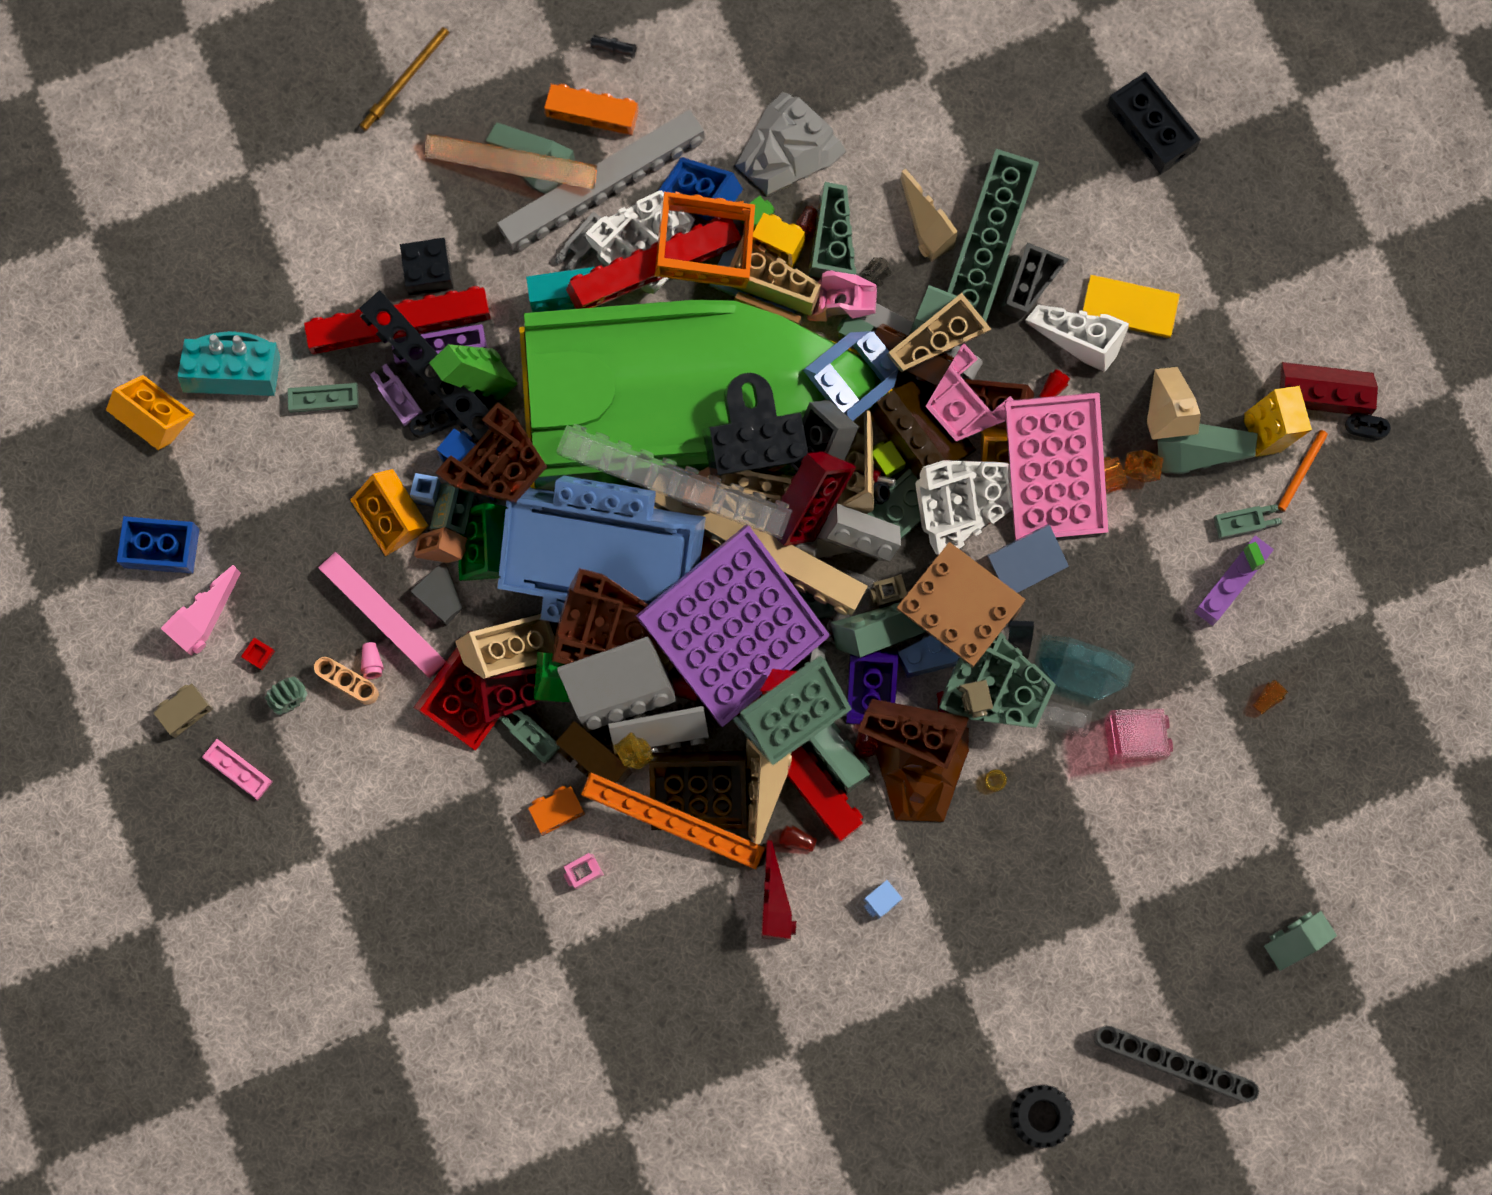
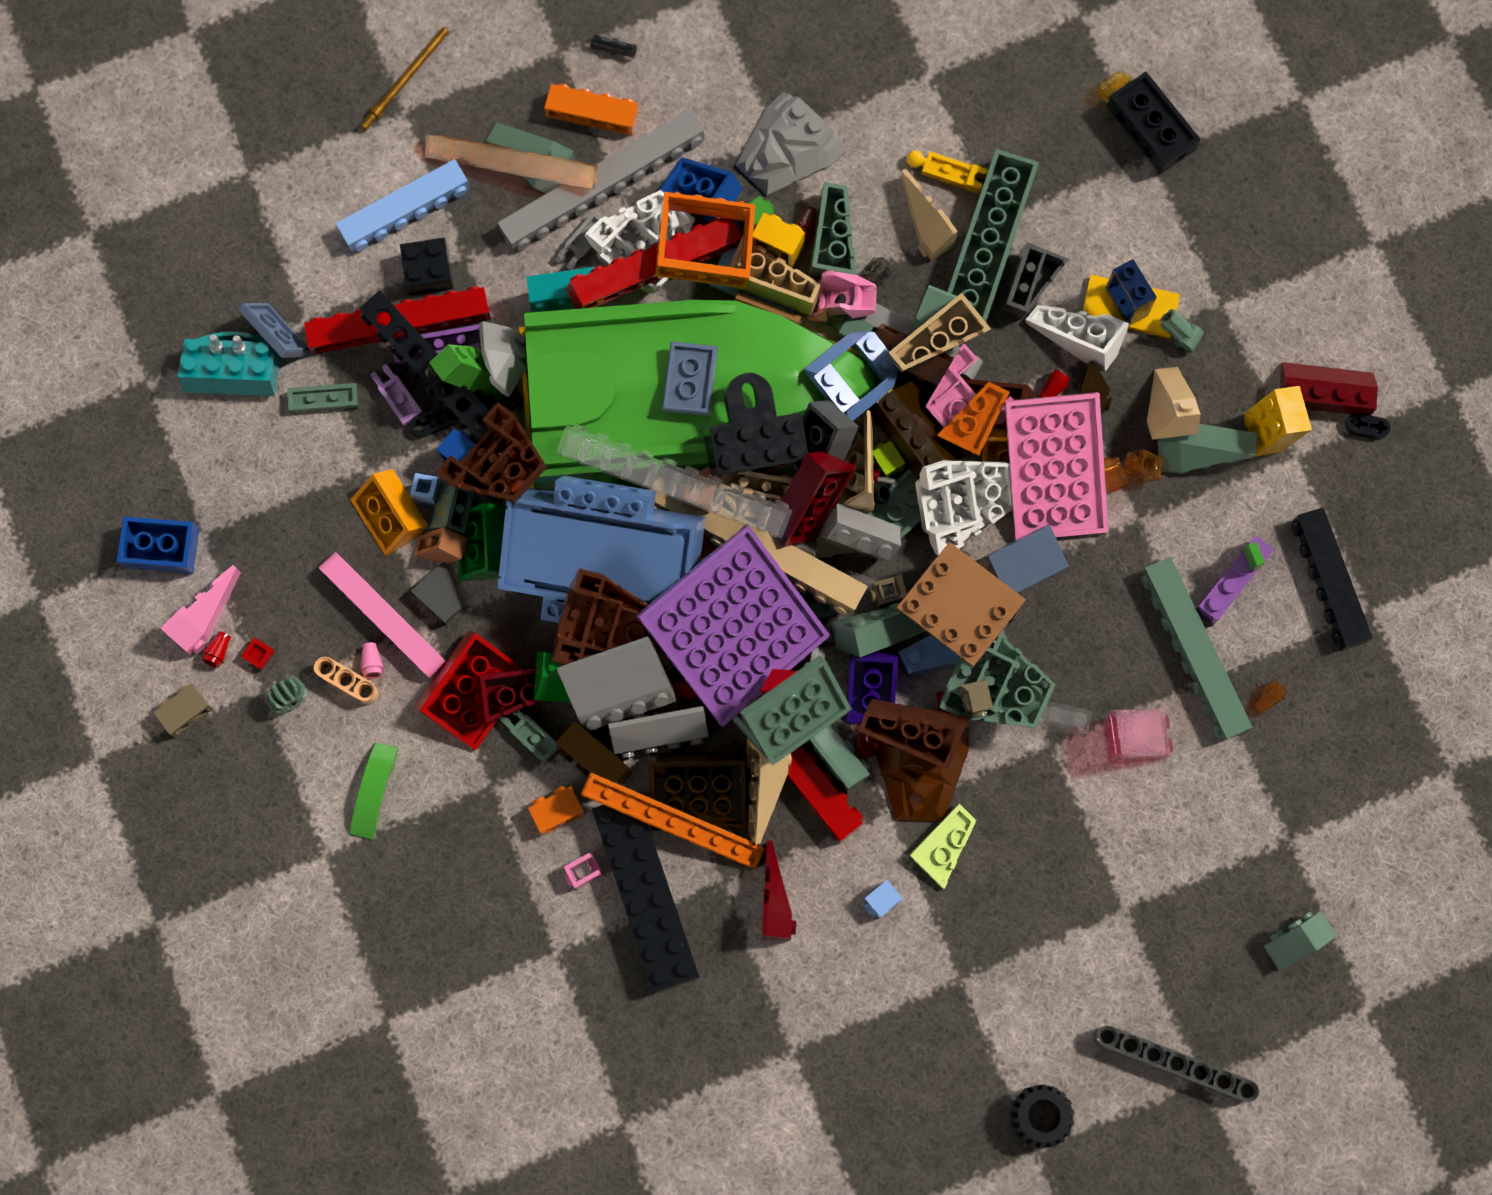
(149, 411): light orange slope -> none
(216, 650): none -> red cone
(237, 769): bright pink tile -> none
(274, 330): none -> sand blue tile
(372, 790): none -> bright green slope
(403, 206): none -> light blue brick
(503, 355): none -> light grey wedge
(506, 646): tan slope -> none
(638, 750): clear yellow brick -> none
(646, 899): none -> black brick
(690, 379): none -> sand blue tile
(797, 839): clear red cone -> none
(943, 845): none -> yellowish green wing
(948, 170): none -> yellow plate
(975, 421): none -> orange wing
(998, 787): clear yellow bush -> none
(1020, 635): black slope -> none
(1084, 667): clear light blue wedge -> none
(1094, 382): none -> dark brown slope
(1112, 84): none -> clear yellow brick
(1130, 285): none -> dark blue window
(1186, 334): none -> sand green piece
(1196, 650): none -> sand green brick
(1245, 521): sand green hinge -> none
(1302, 470): orange bar -> none
(1331, 578): none -> black brick

